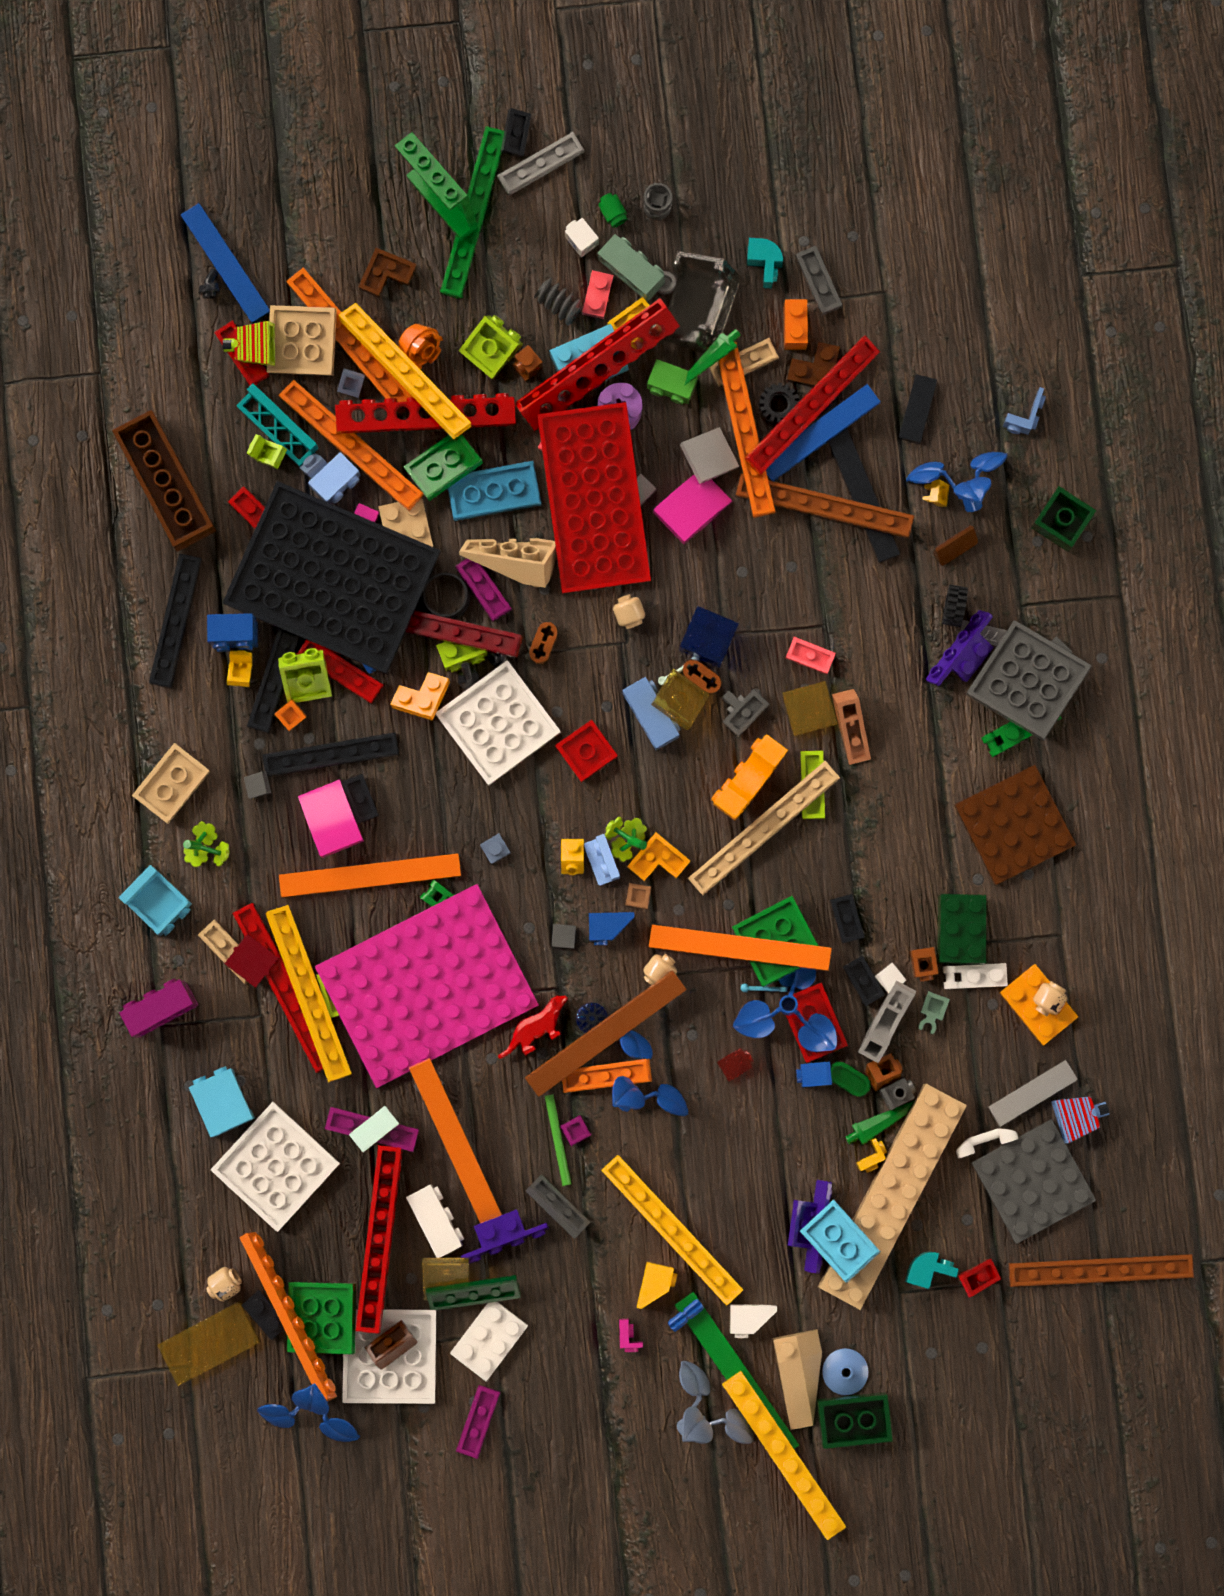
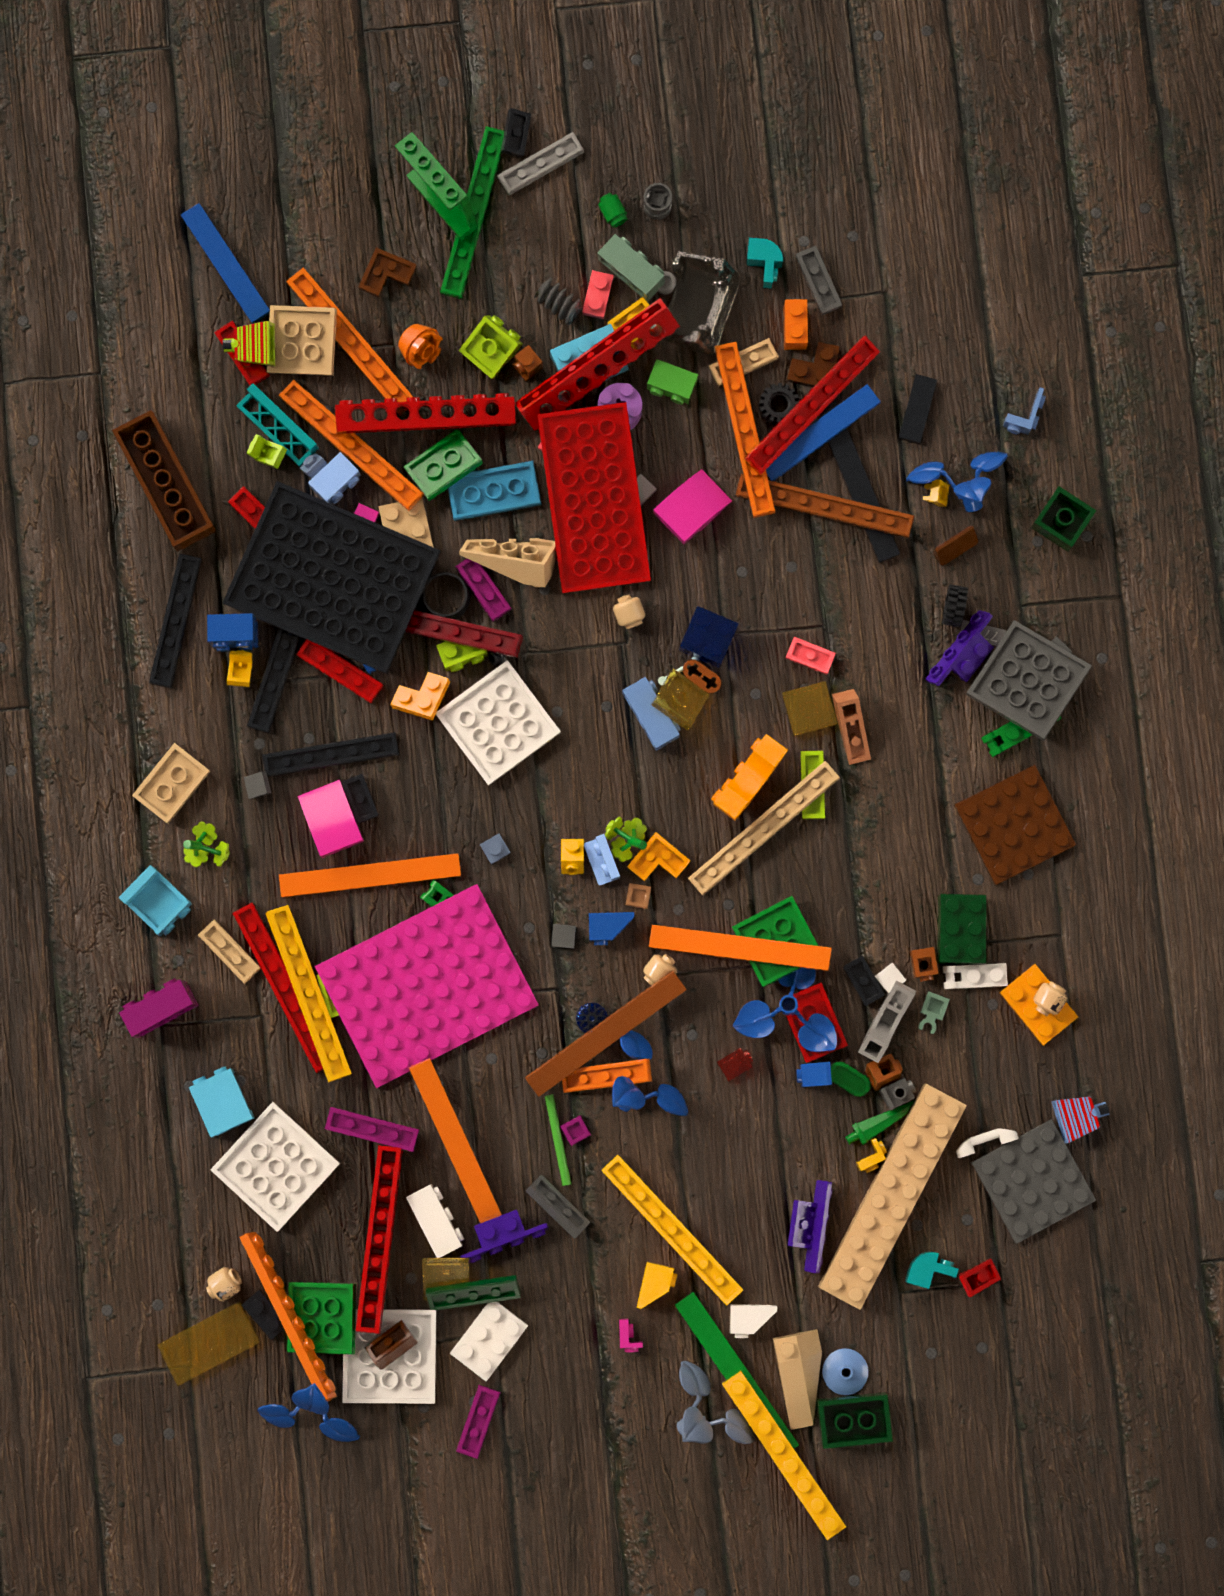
(209, 288): black plate -> none
(251, 960): dark red piece -> none
(290, 714): orange plate -> none
(305, 676): lime plate -> none
(351, 383): sand blue plate -> none
(374, 1129): light aqua tile -> none
(404, 371): yellow plate -> none
(467, 676): black plate -> none
(536, 1026): red animal -> none
(538, 640): dark orange beam -> none
(581, 237): white brick -> none
(586, 751): red plate -> none
(682, 1317): blue piece -> none
(709, 455): light grey tile -> none
(720, 348): green bar -> none
(743, 710): dark grey hinge -> none
(745, 988): medium azure hinge -> none
(840, 1241): medium azure tile -> none
(847, 918): black plate -> none
(1032, 1093): light grey tile -> none
(1101, 1270): dark orange tile -> none

